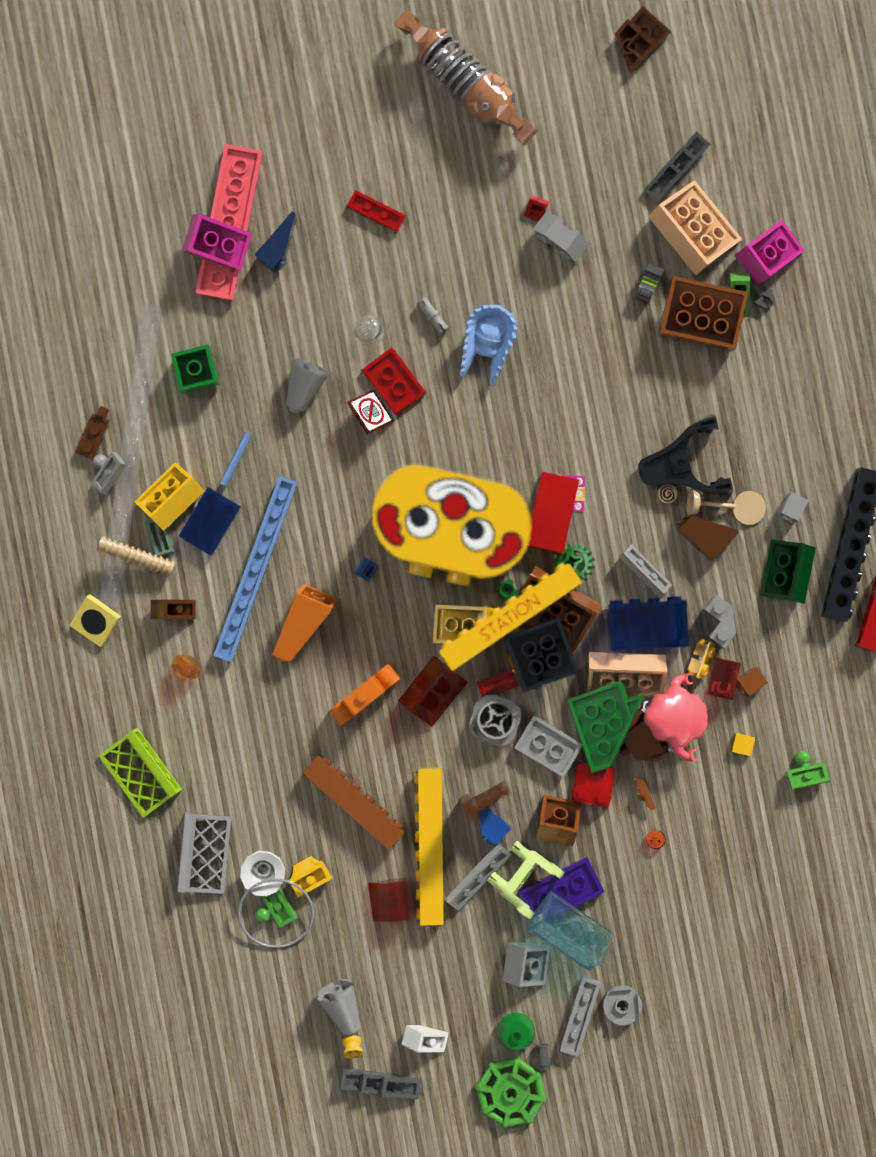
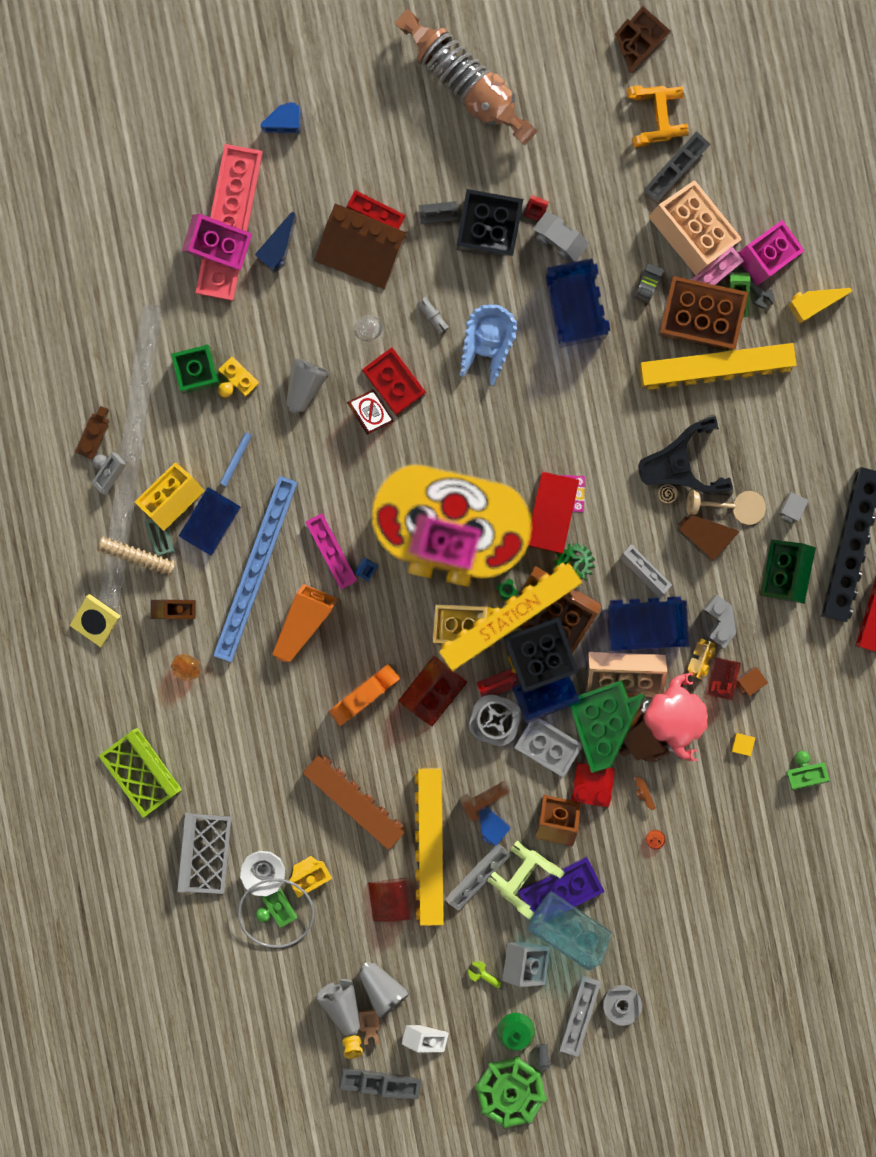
(237, 377): none -> yellow plate
(283, 119): none -> blue slope
(331, 551): none -> dark pink plate
(360, 246): none -> reddish brown slope
(370, 1023): none -> medium nougat plate
(381, 988): none -> light grey cone
(438, 212): none -> dark grey hinge
(444, 541): none -> dark pink slope
(483, 975): none -> lime bar
(489, 223): none -> black slope
(546, 699): none -> clear blue plate
(576, 303): none -> clear blue windscreen
(660, 96): none -> light orange connector
(717, 365): none -> yellow brick
(720, 267): none -> bright pink plate
(813, 302): none -> yellow slope

